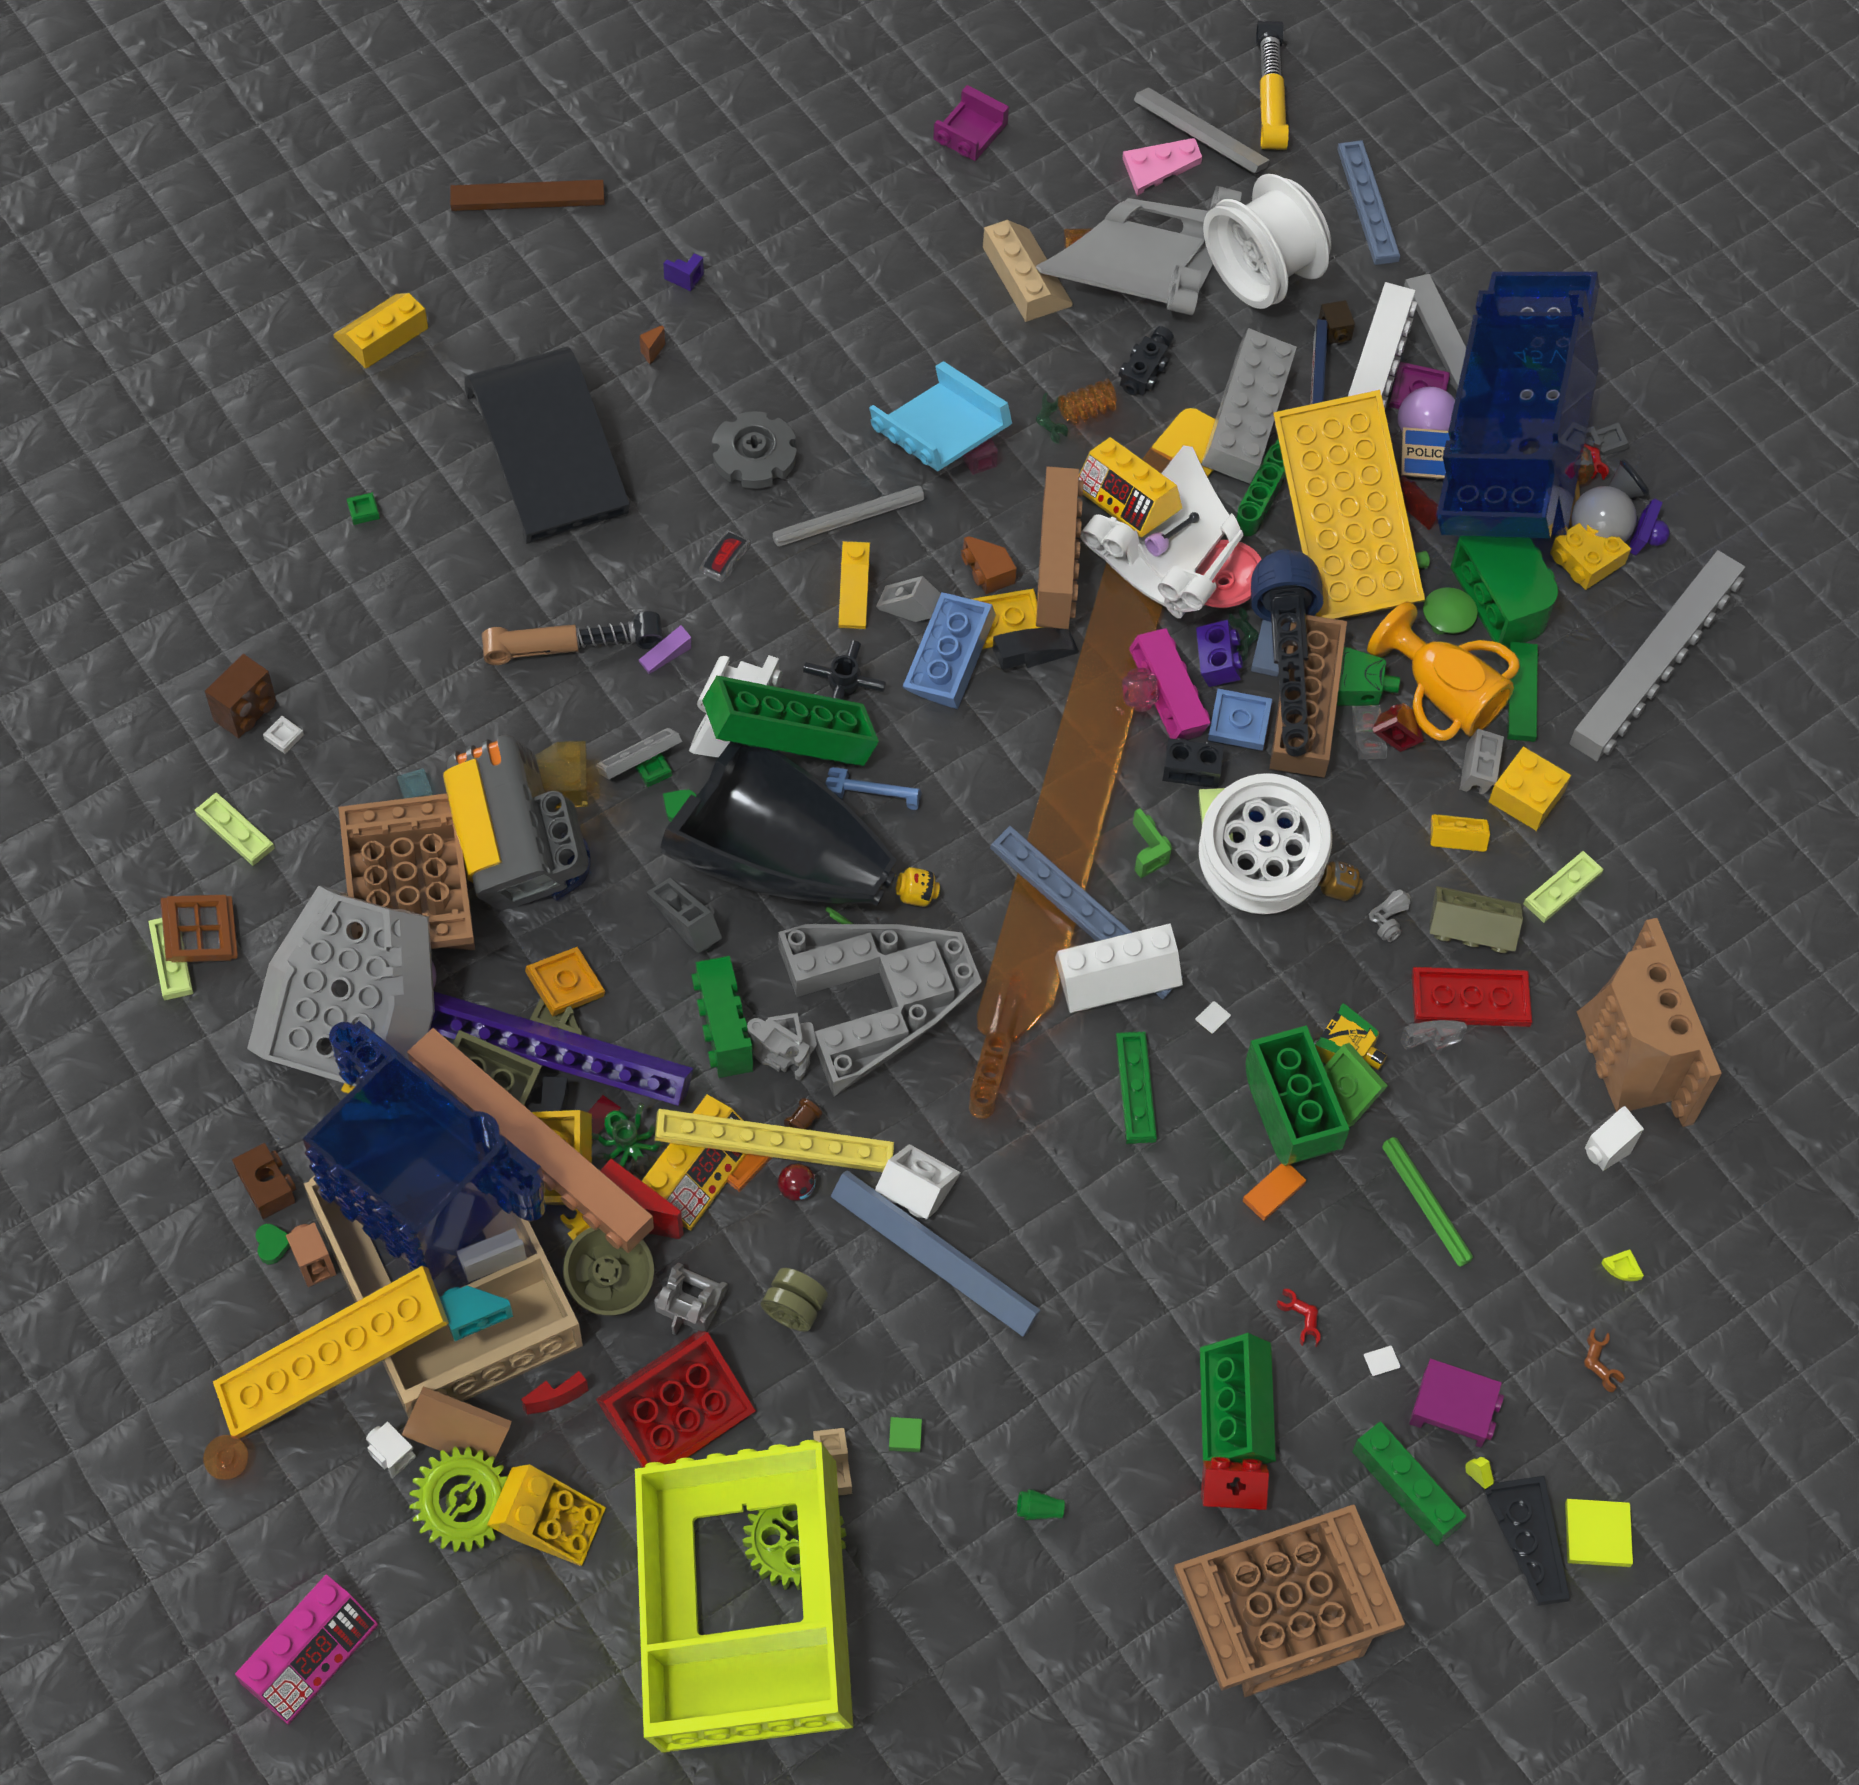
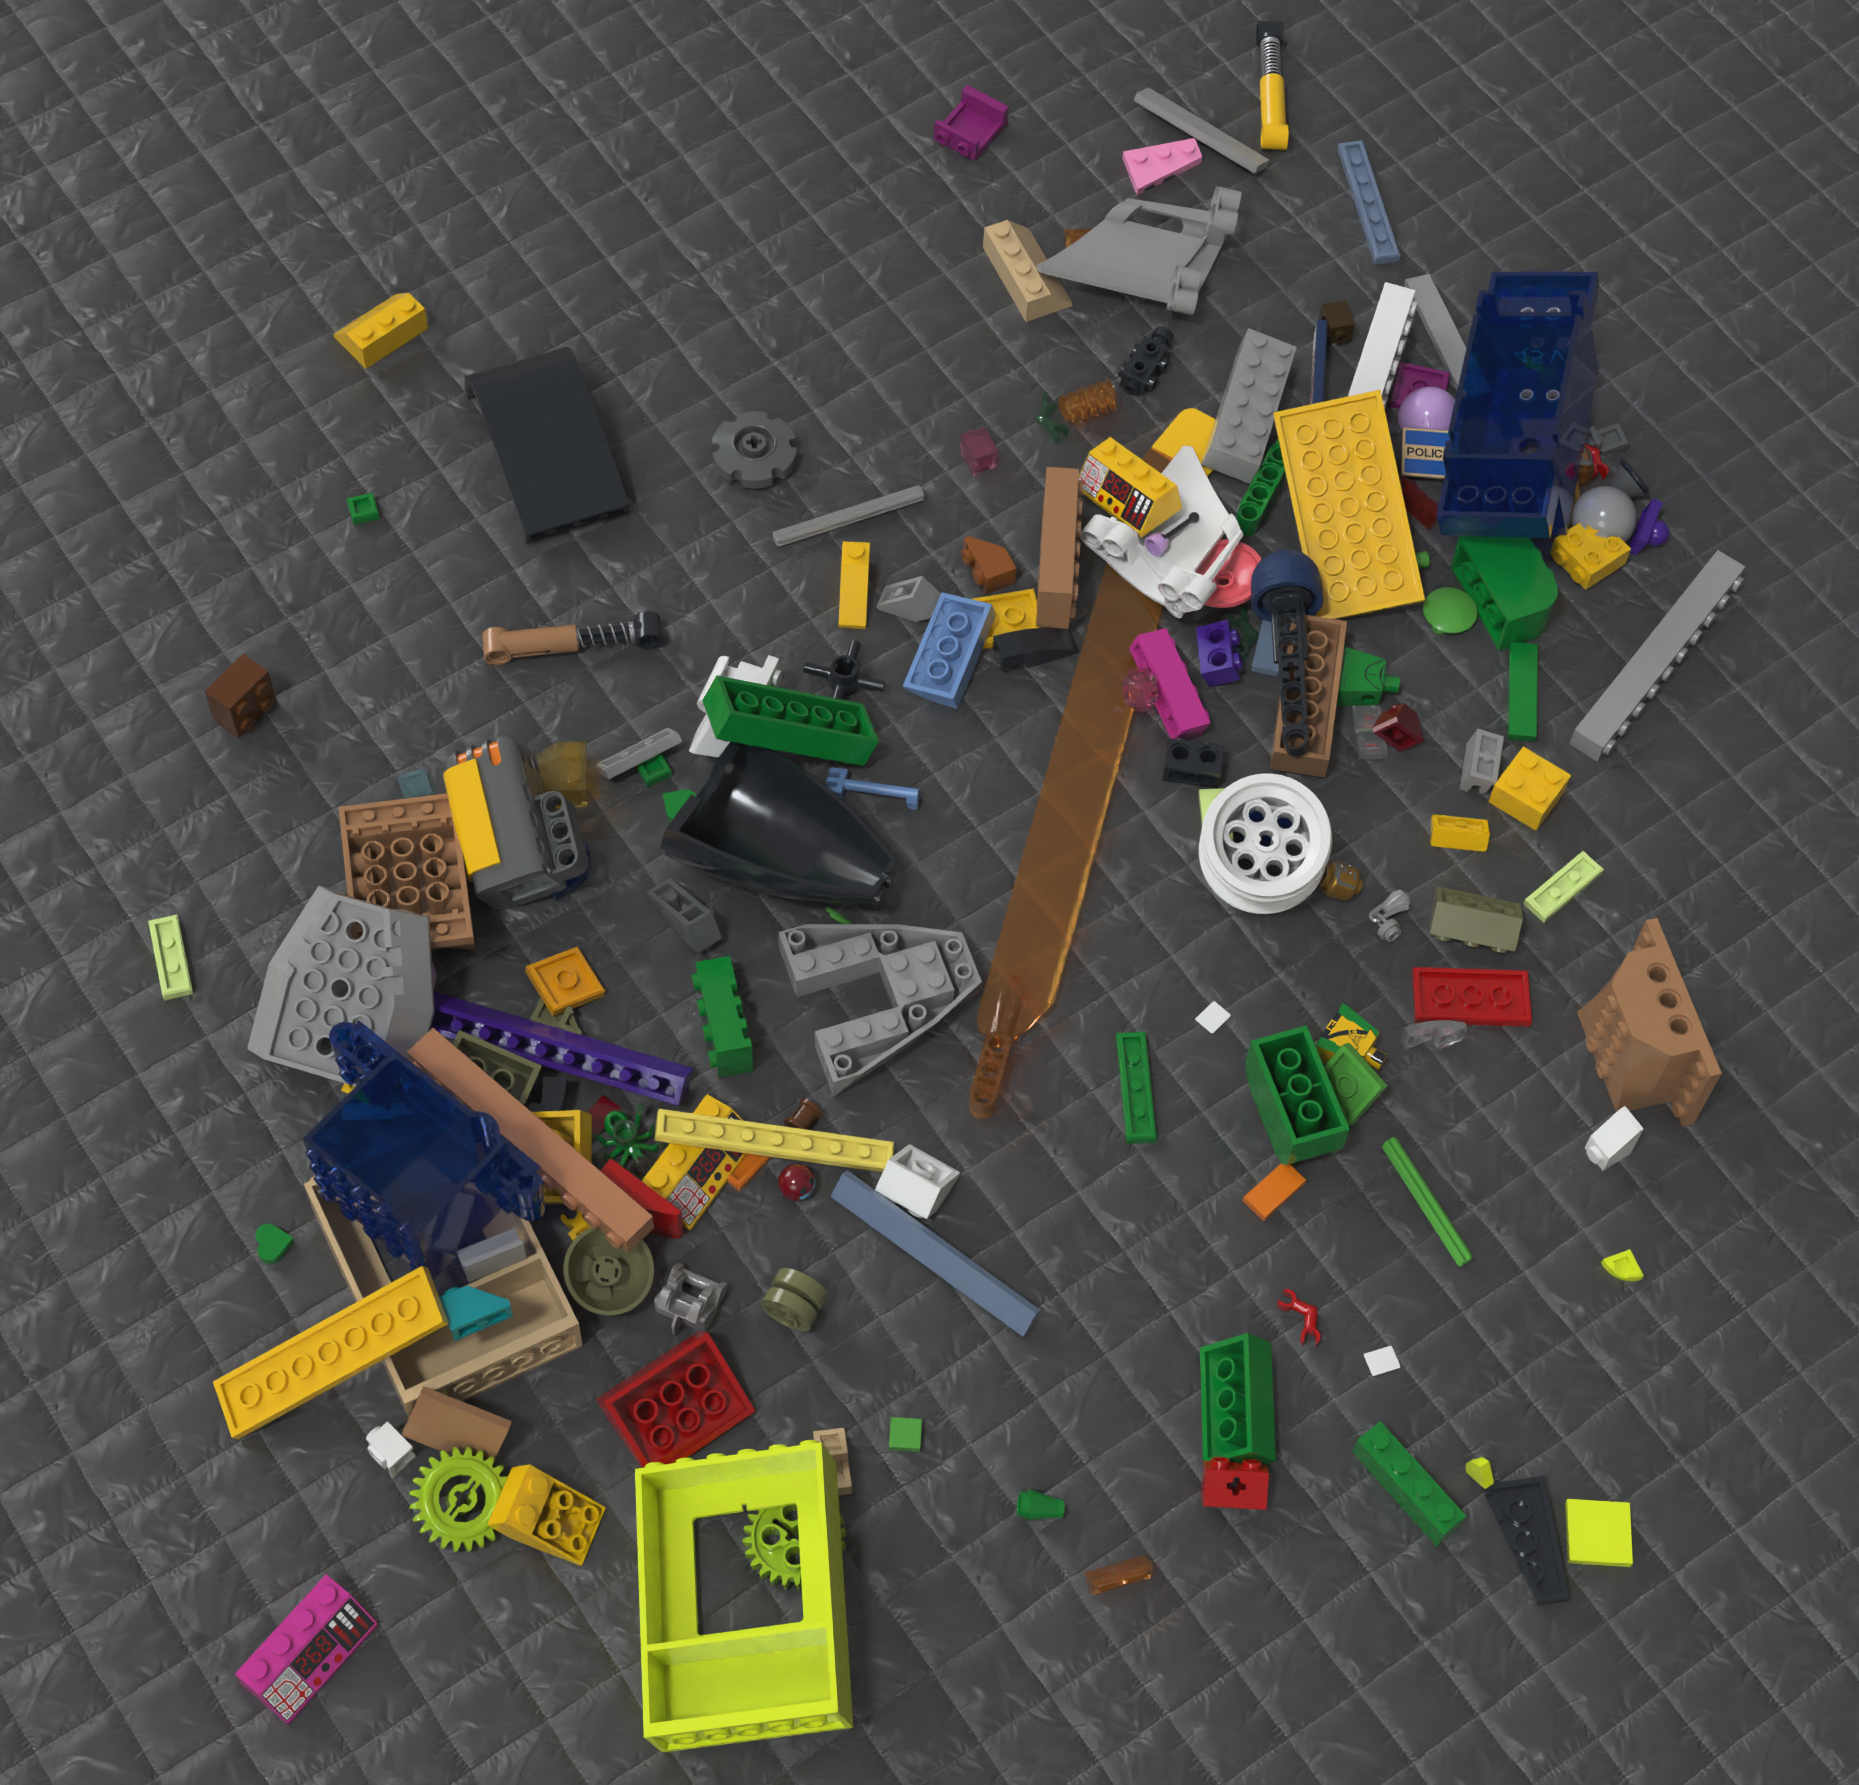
(198, 928): dark orange piece -> none
(225, 1457): clear orange piece -> none
(234, 829): yellowish green tile -> none
(270, 1195): reddish brown brick -> none
(283, 734): white tile -> none
(310, 1254): nougat brick -> none
(527, 195): reddish brown tile -> none
(546, 1398): red slope -> none
(652, 343): dark orange slope -> none
(668, 649): medium lavender piece -> none
(684, 274): dark purple panel -> none
(723, 556): slope -> none
(782, 1042): light grey piece -> none
(917, 887): yellow head -> none
(944, 419): medium azure panel -> none
(1059, 888): sand blue tile -> none
(1118, 1575): none -> clear orange slope
(1119, 968): white slope -> none
(1160, 849): bright green bracket -> none
(1240, 719): medium blue plate -> none
(1267, 240): white wheel -> none
(1289, 1601): medium nougat wedge -> none
(1448, 674): light orange piece -> none
(1457, 1401): magenta panel -> none
(1592, 1362): dark orange arm -> none

